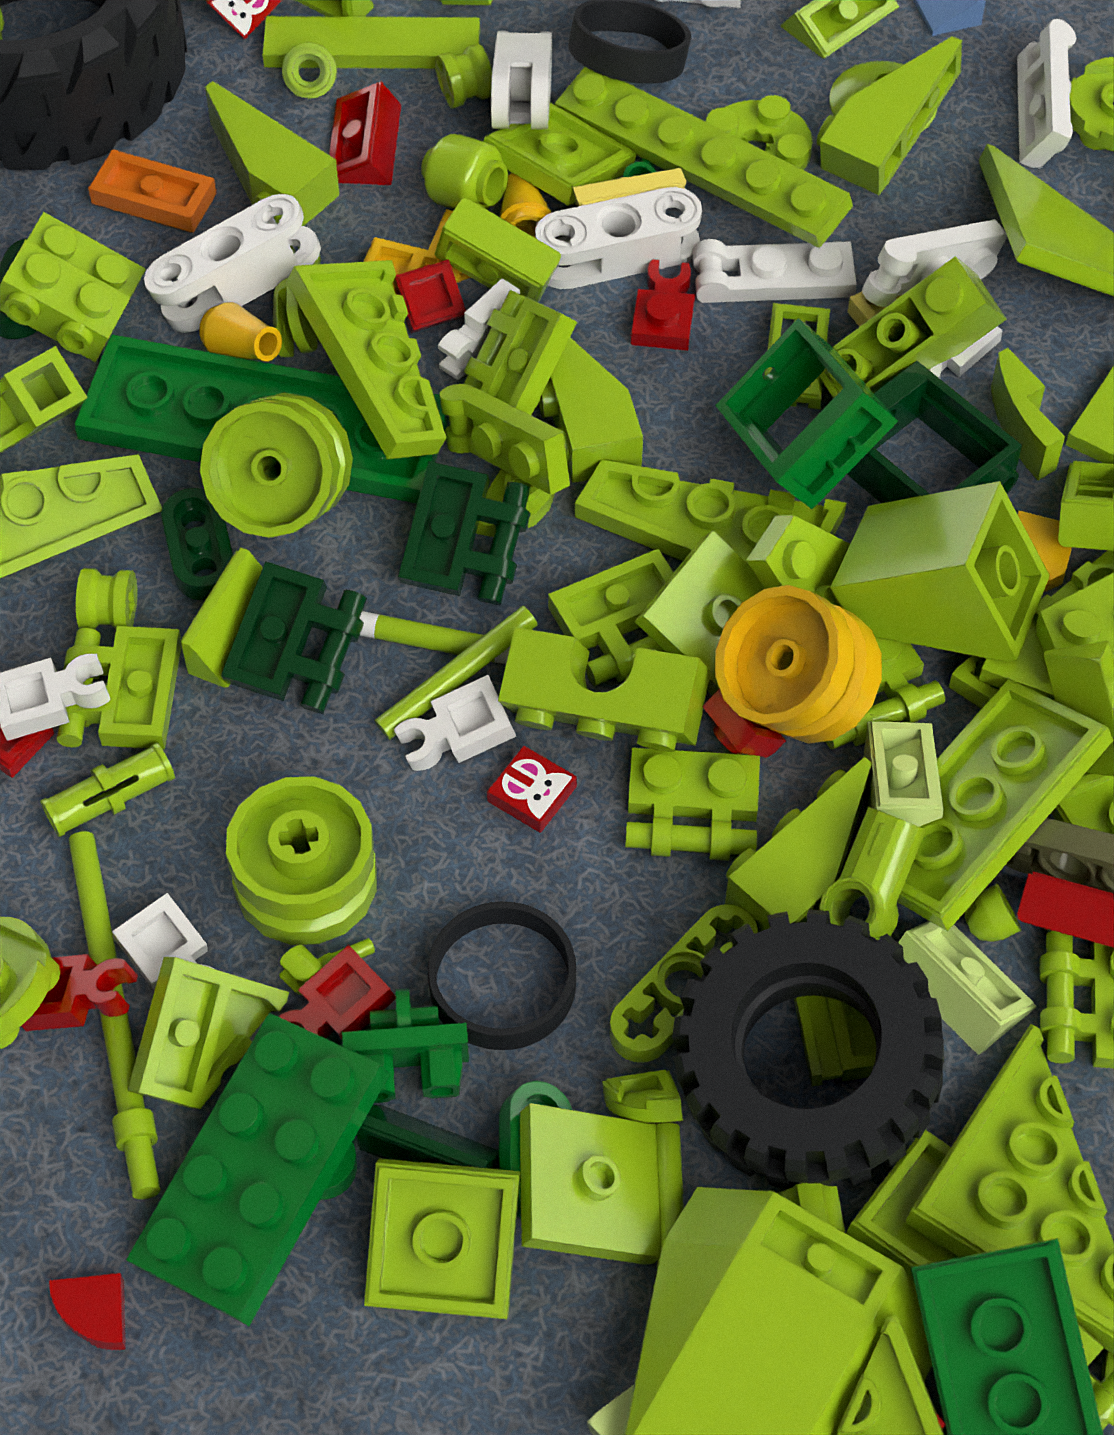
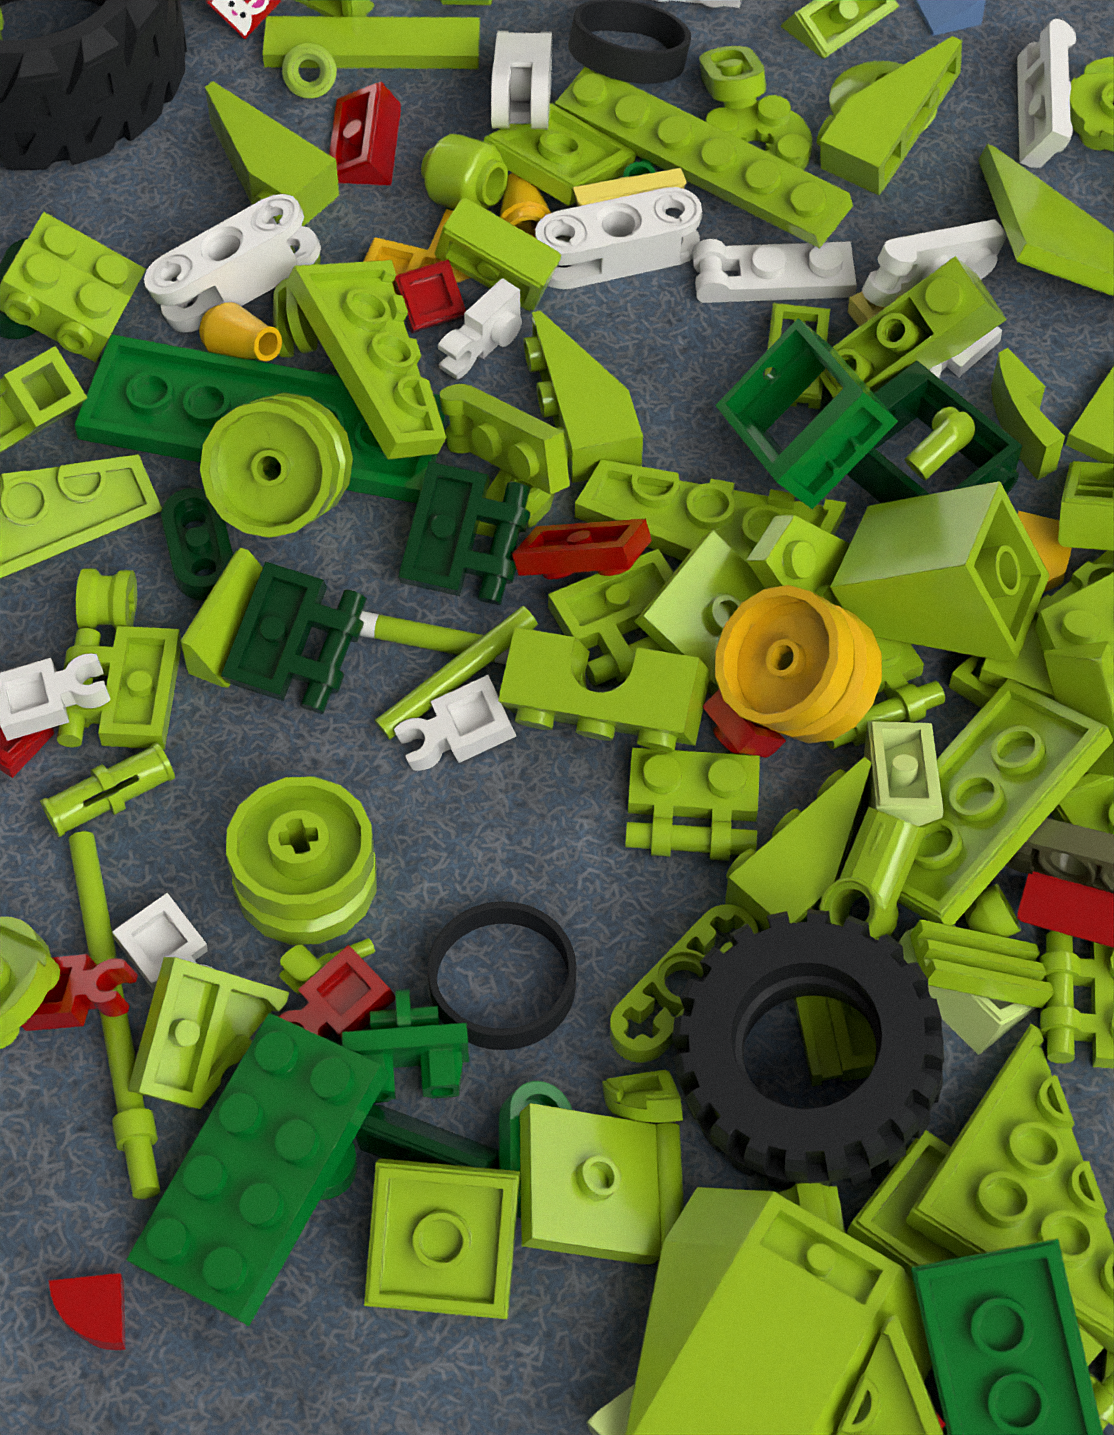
(152, 191): orange plate -> none
(464, 75): lime wheel -> none
(519, 351): lime plate -> none
(532, 789): tile -> none
(582, 547): none -> red plate
(664, 311): red plate -> none
(733, 75): none -> lime plate
(950, 434): none -> lime arm
(980, 964): none -> lime tile

